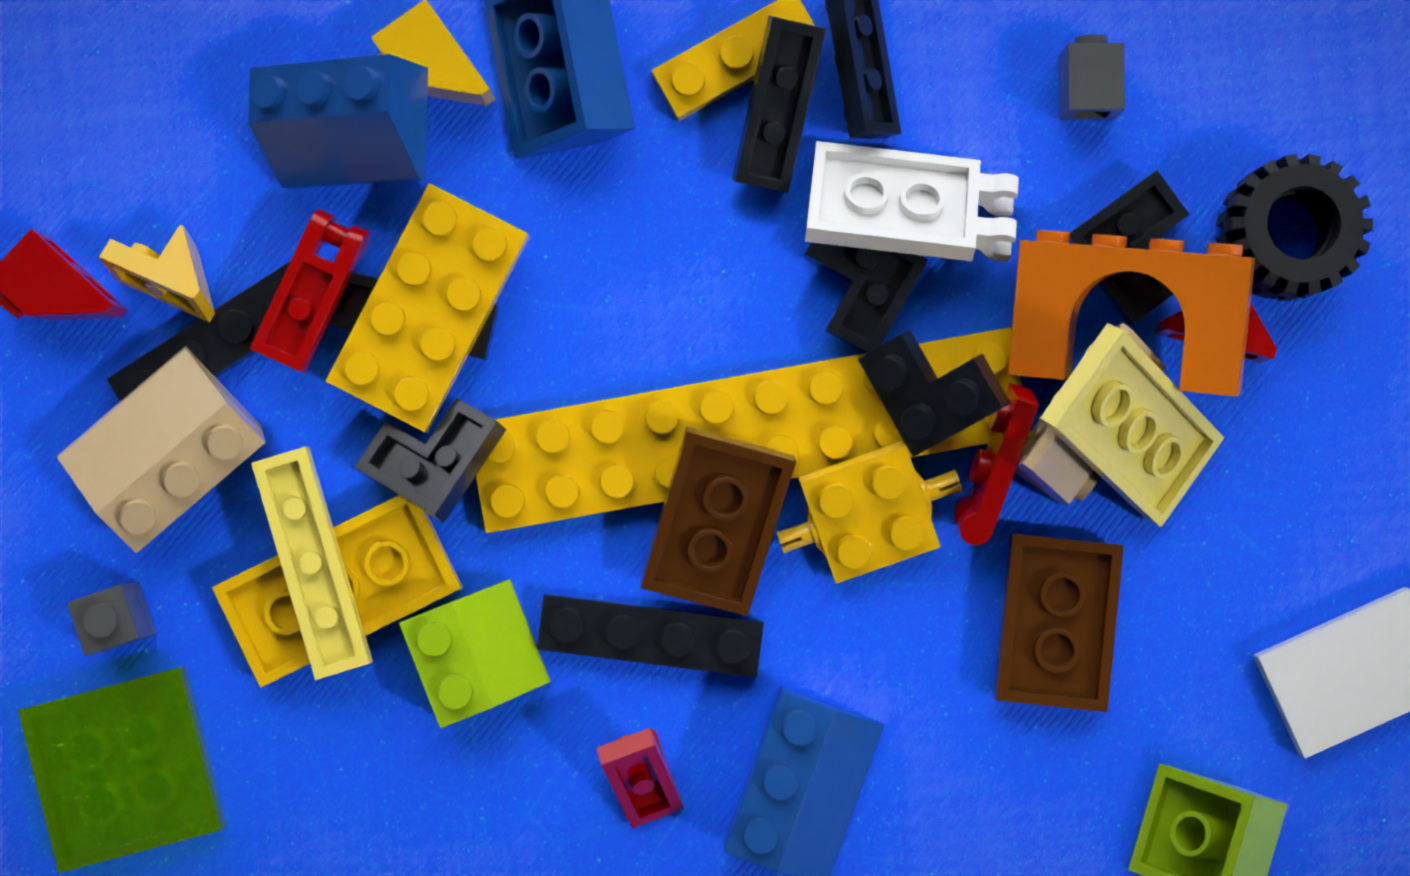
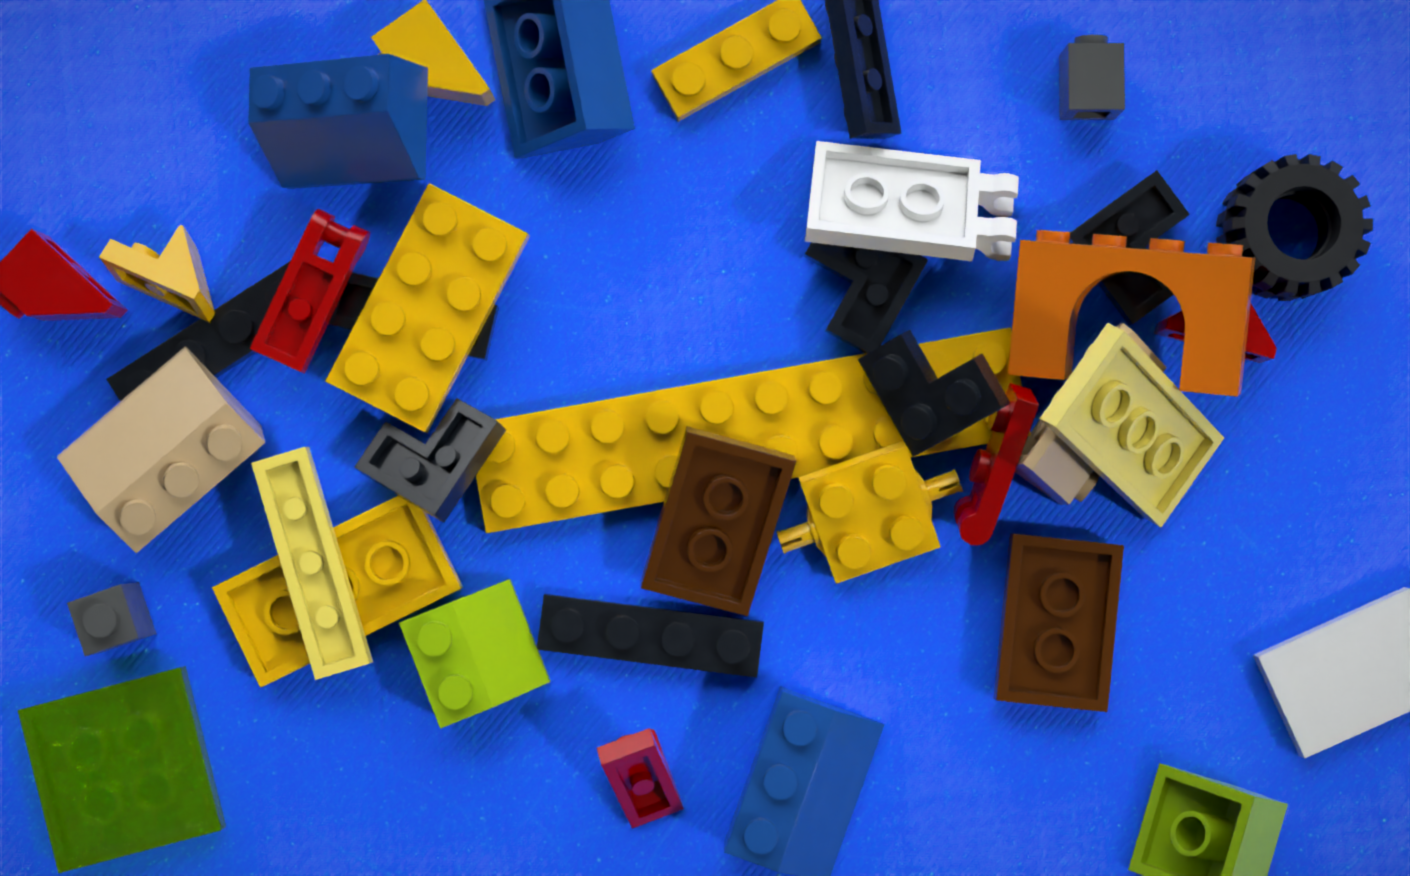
(778, 104): black plate -> none

